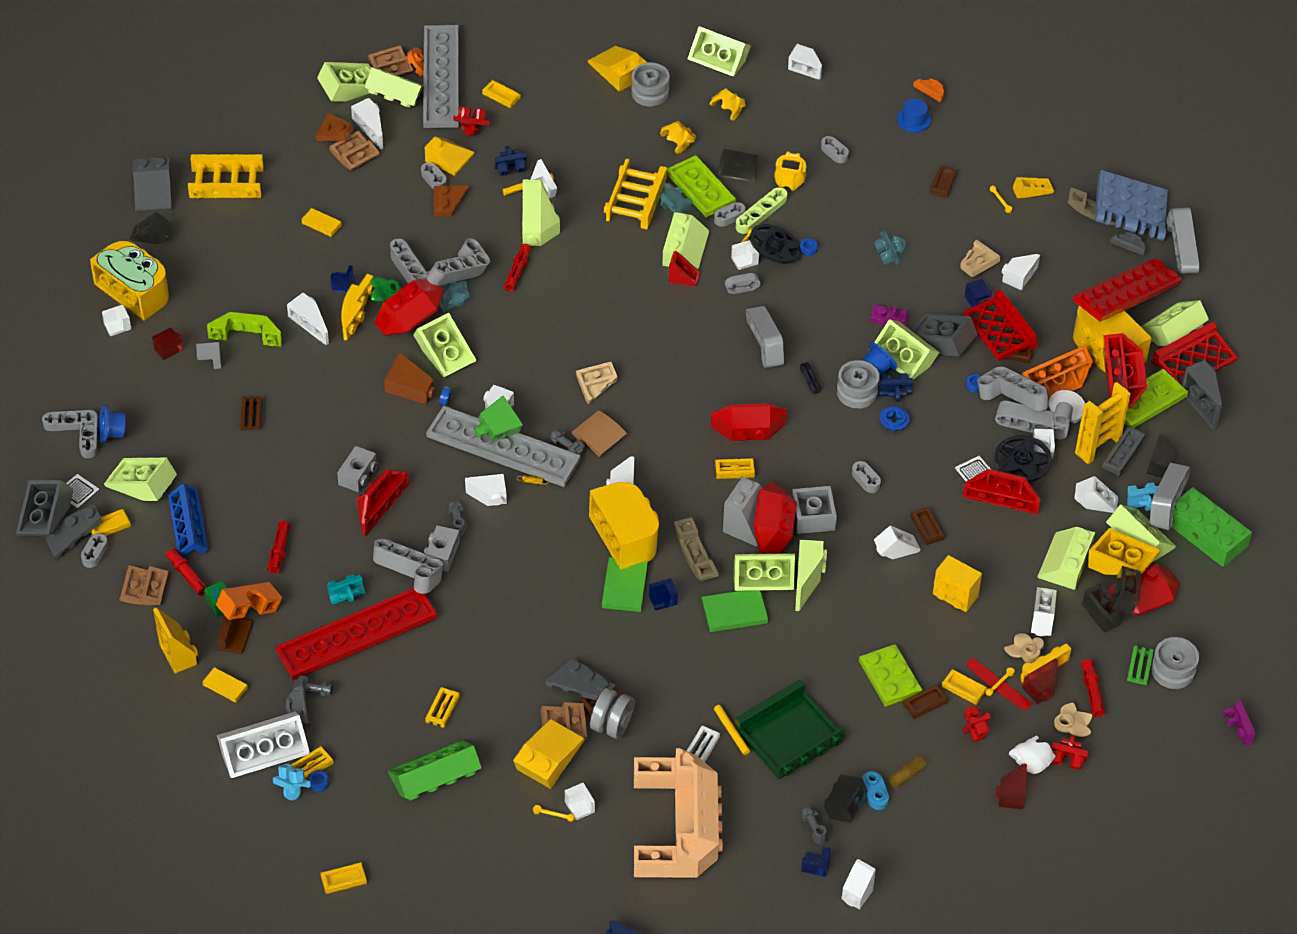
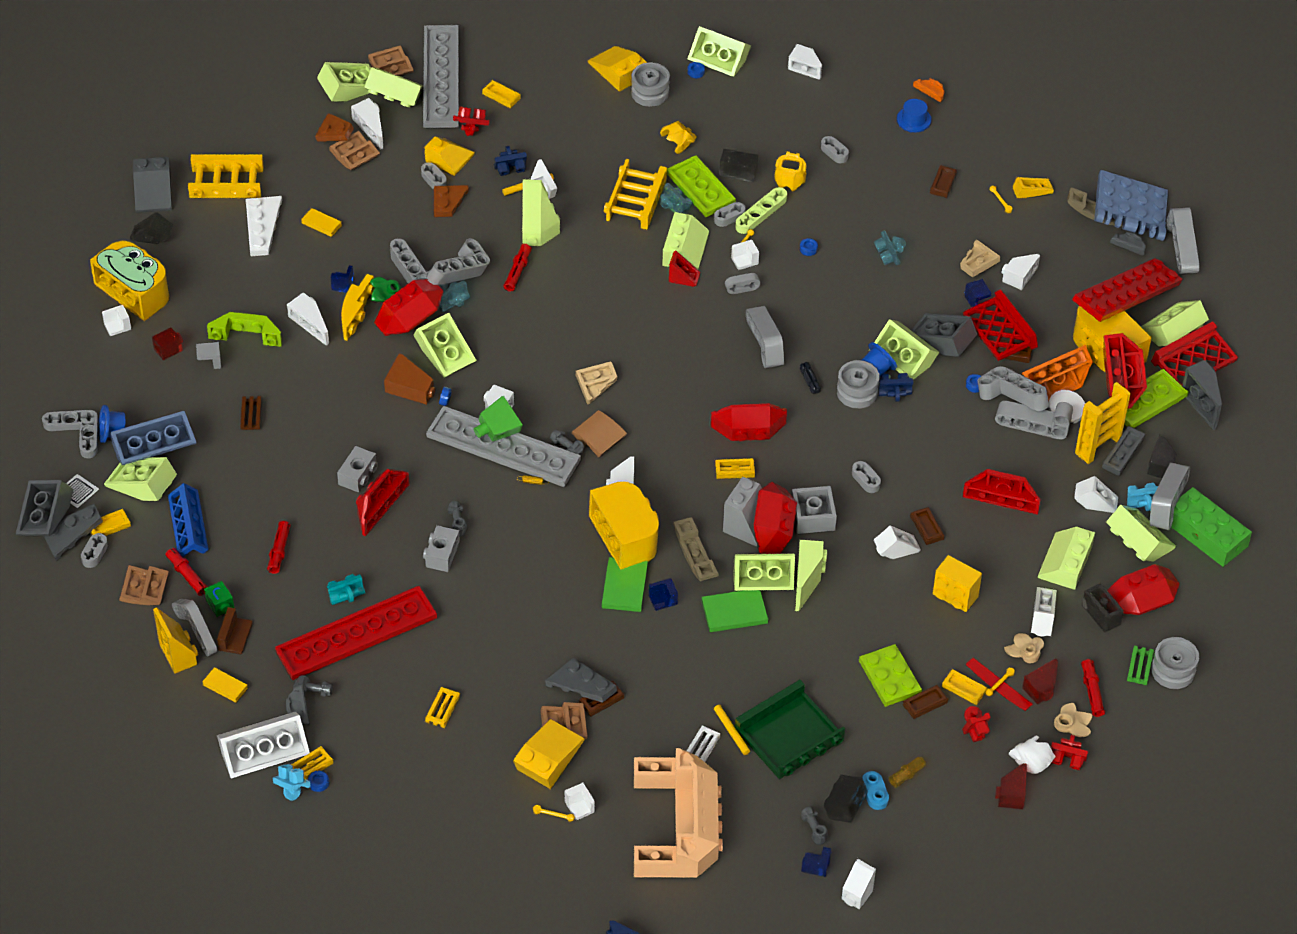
(152, 438): none -> sand blue slope
(188, 610): none -> light grey beam
(236, 601): orange arch -> none
(262, 222): none -> white wing
(343, 878): yellow tile -> none
(416, 57): orange plate -> none
(422, 567): light grey beam -> none
(435, 769): bright green slope -> none
(487, 489): white slope -> none
(612, 713): light grey wheel -> none
(696, 70): none -> blue tile
(730, 101): yellow helmet -> none
(775, 243): black wheel -> none
(882, 314): magenta plate -> none
(900, 414): blue gear -> none
(972, 468): white sticker -> none
(1023, 457): black wheel -> none
(1045, 436): white panel -> none
(1061, 653): yellow plate -> none
(1120, 550): yellow slope -> none
(1126, 590): clear smoke brick -> none
(1240, 718): magenta plate -> none

